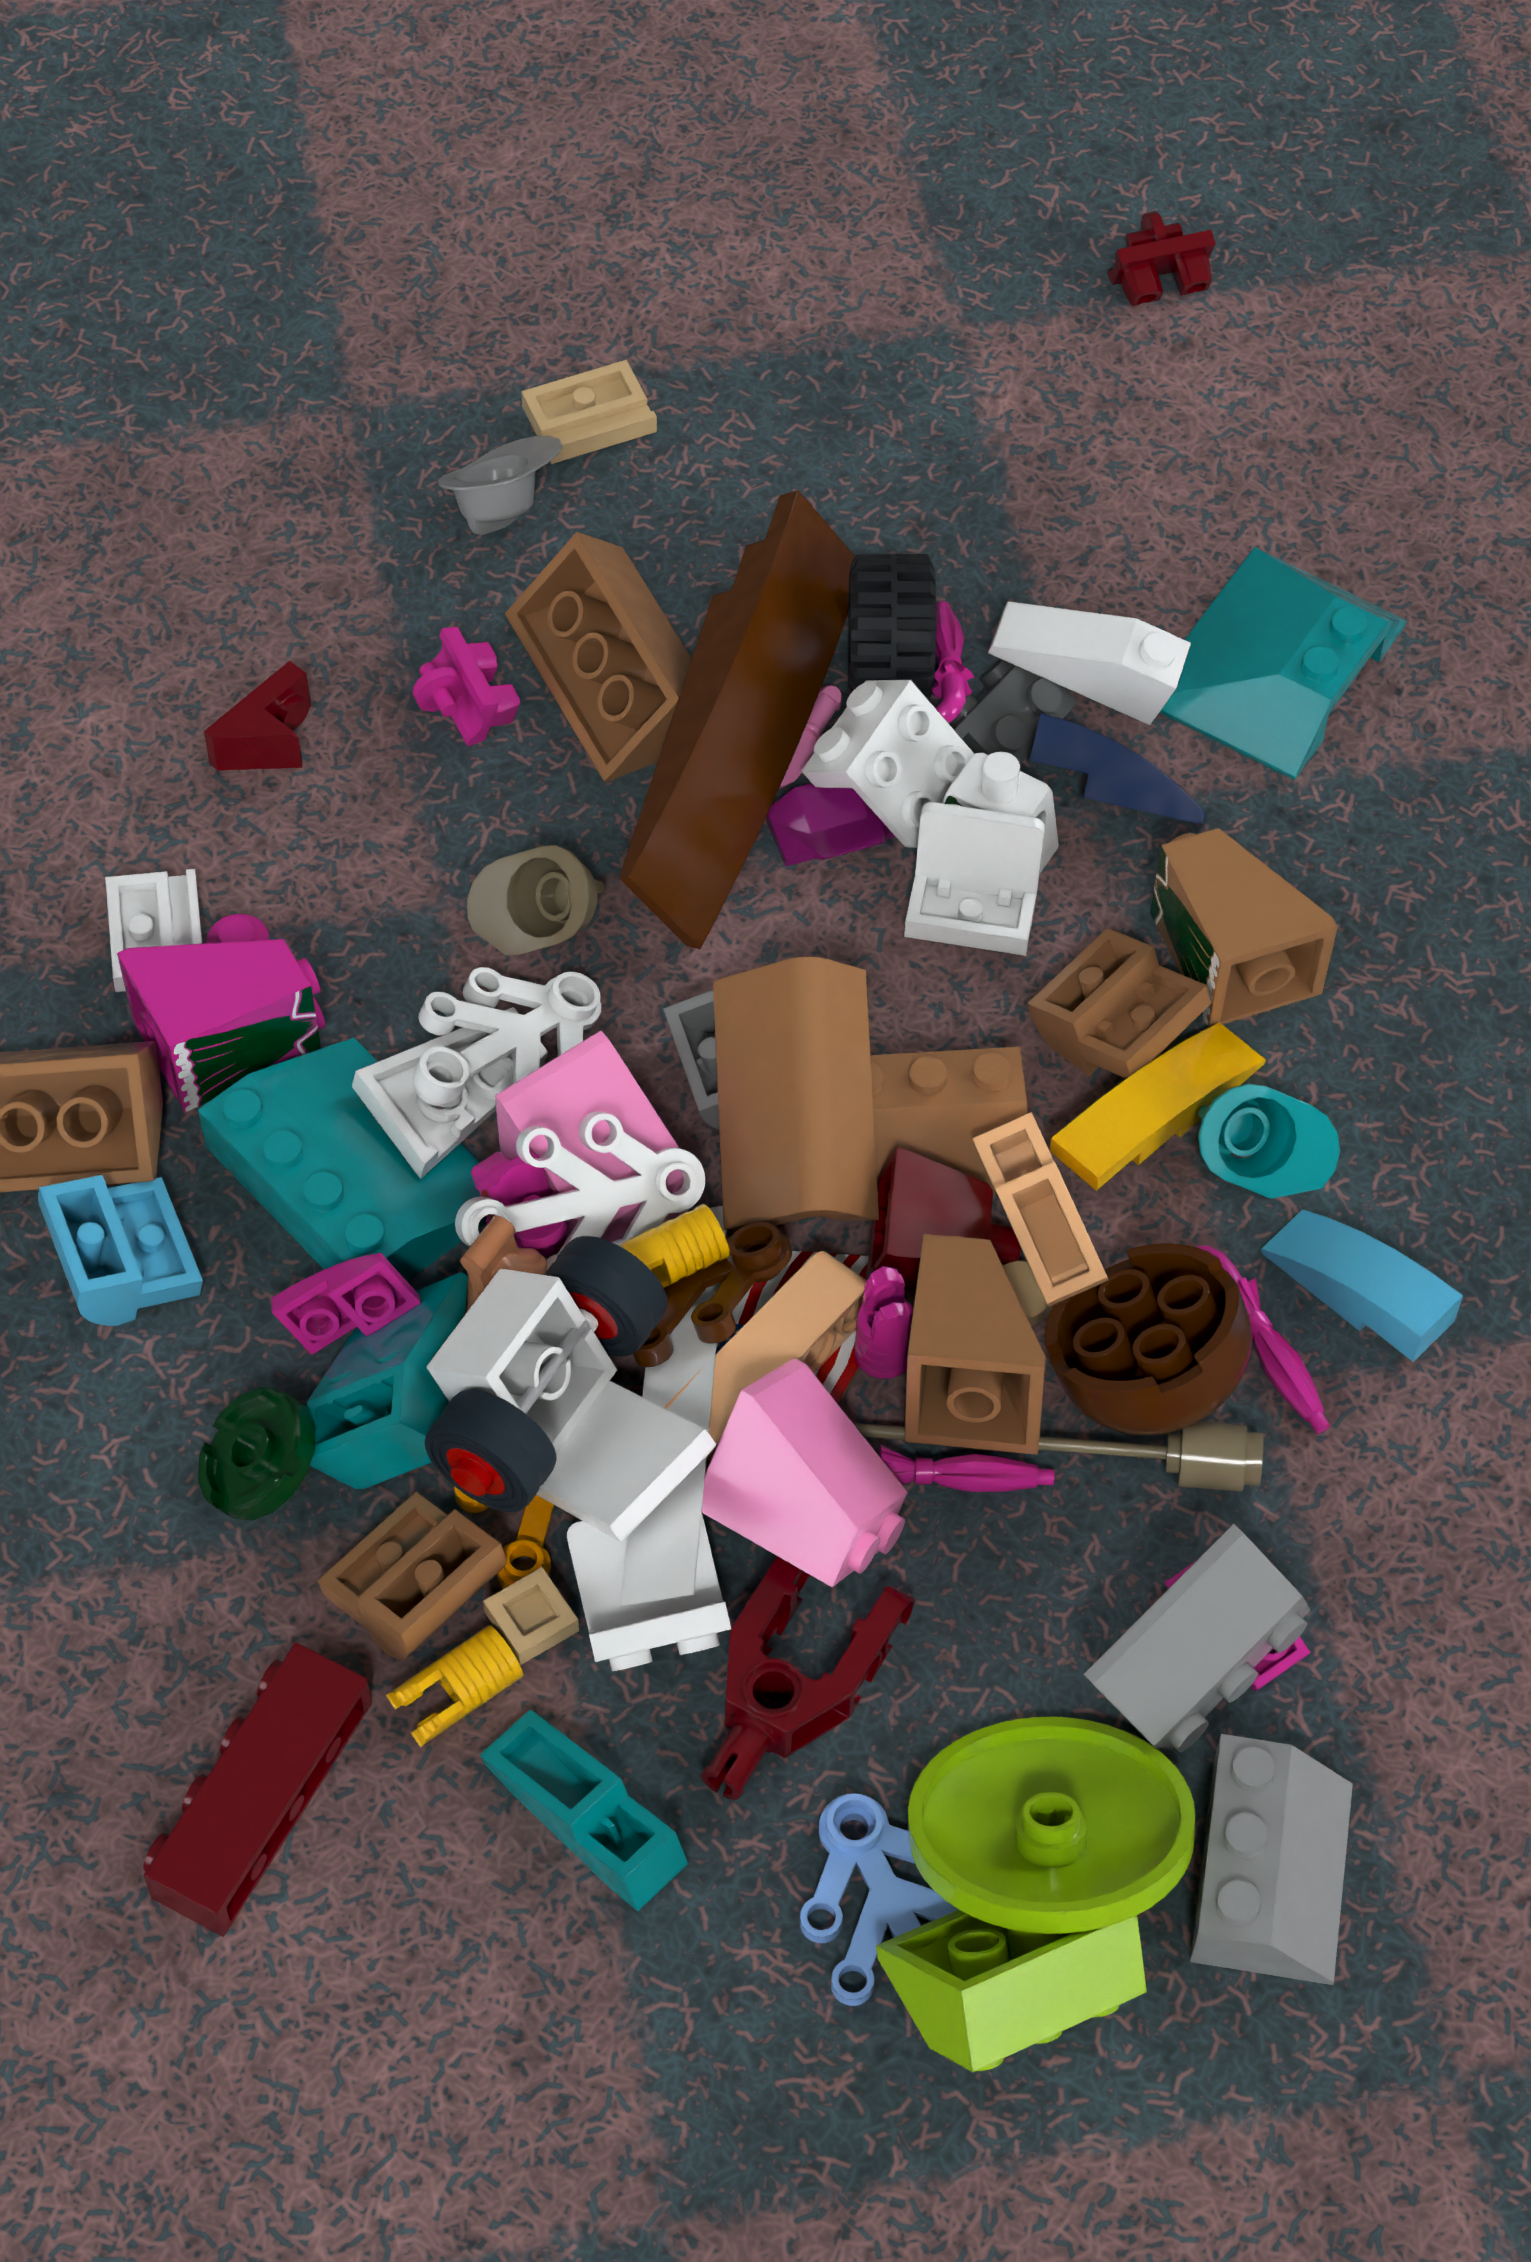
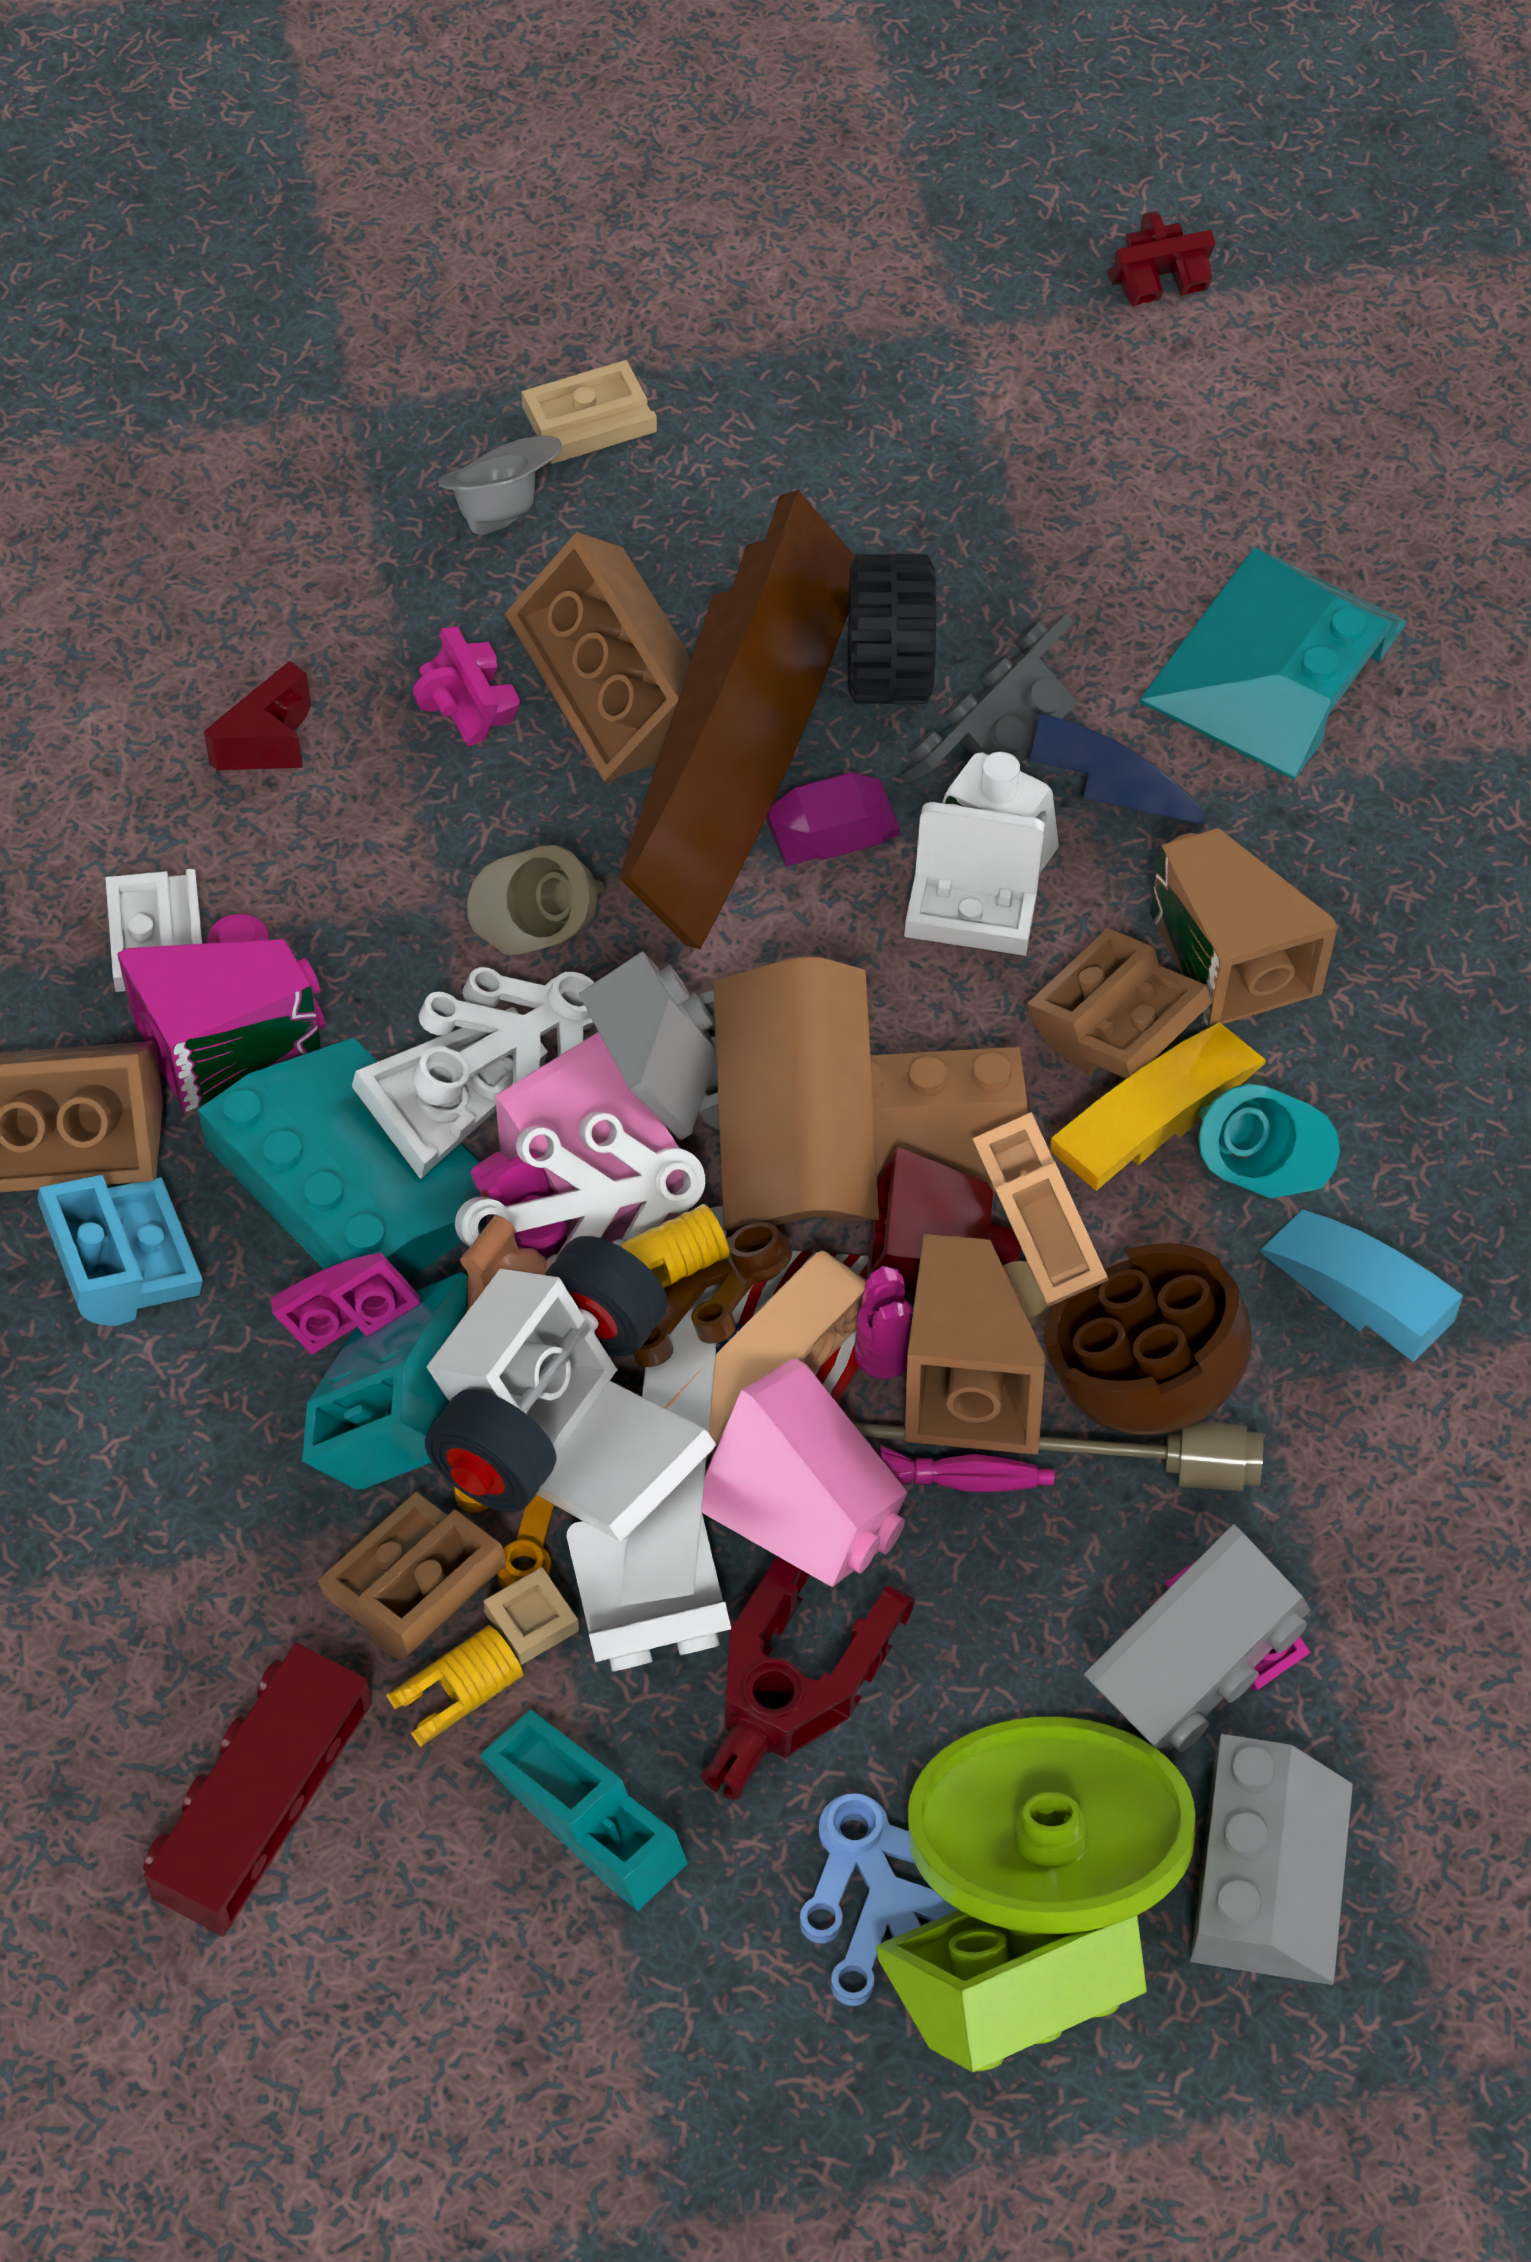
(257, 1454): dark green tile -> none
(655, 1038): none -> light grey slope
(826, 704): bright pink piece -> none
(891, 753): white bracket -> none
(951, 675): dark pink piece -> none
(1095, 655): white slope -> none
(1278, 1359): dark pink piece -> none

